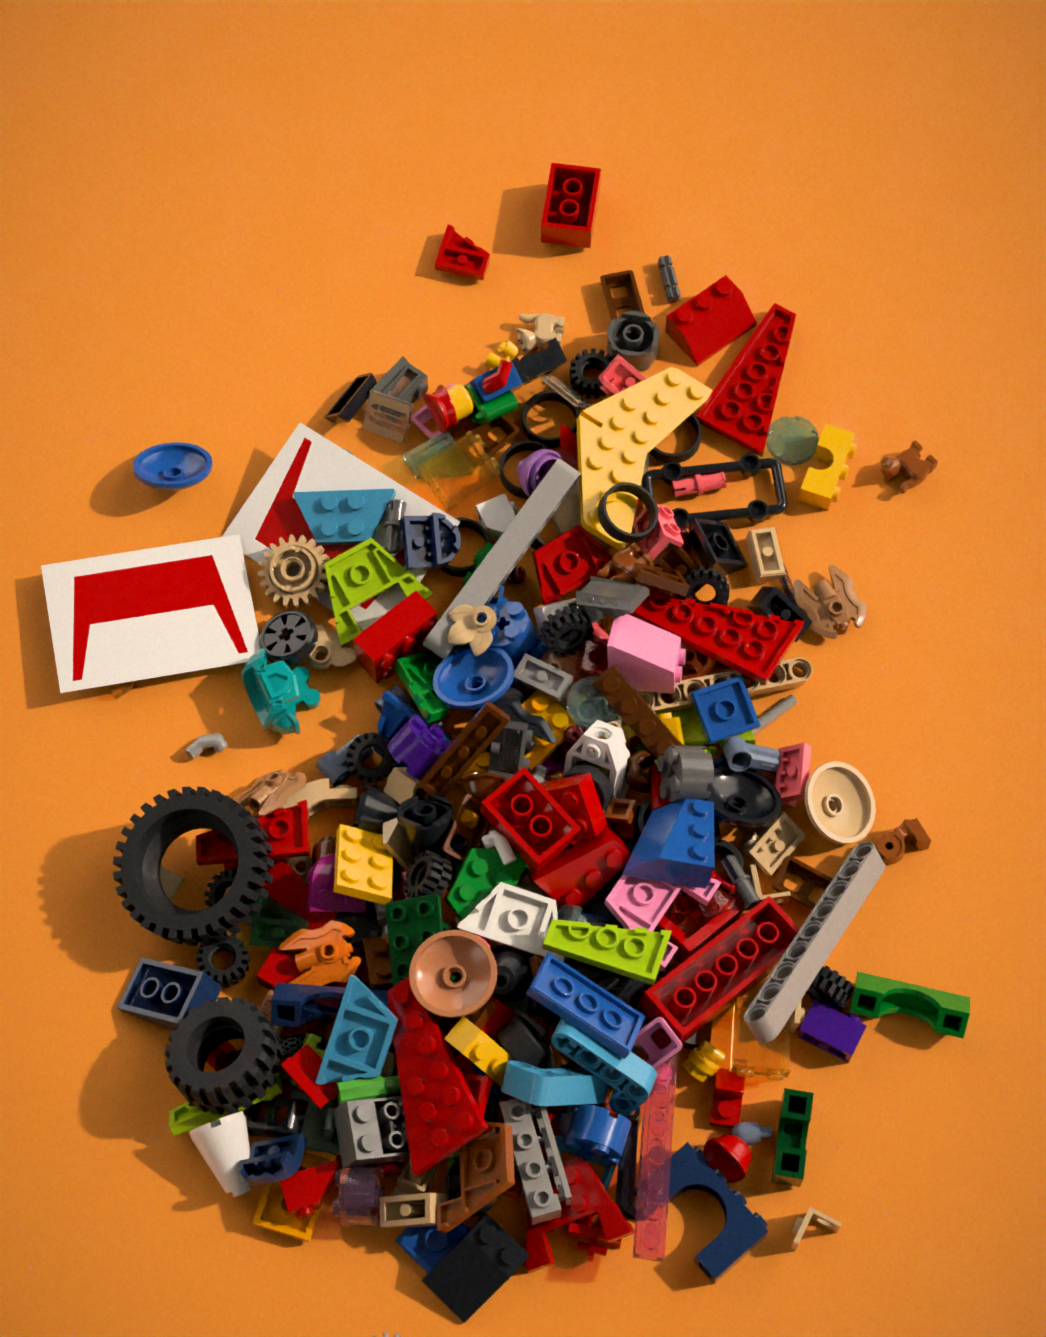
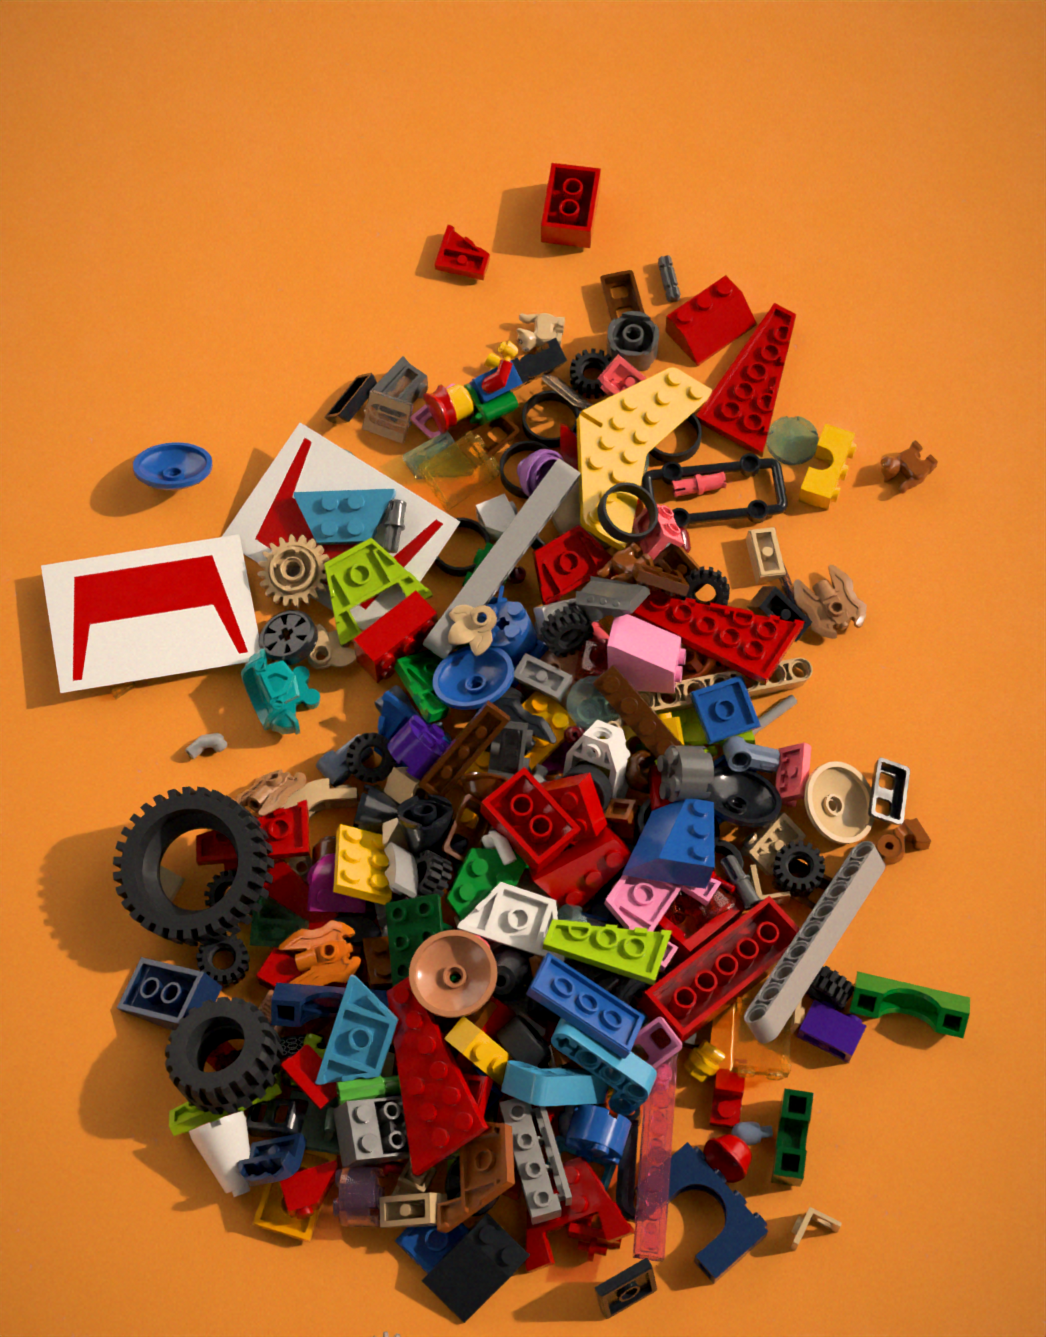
(402, 870): none -> light grey slope
(429, 541): dark blue slope -> none
(626, 1288): none -> black tile
(716, 546): black slope -> none
(802, 852): none -> black tyre
(895, 797): none -> piece

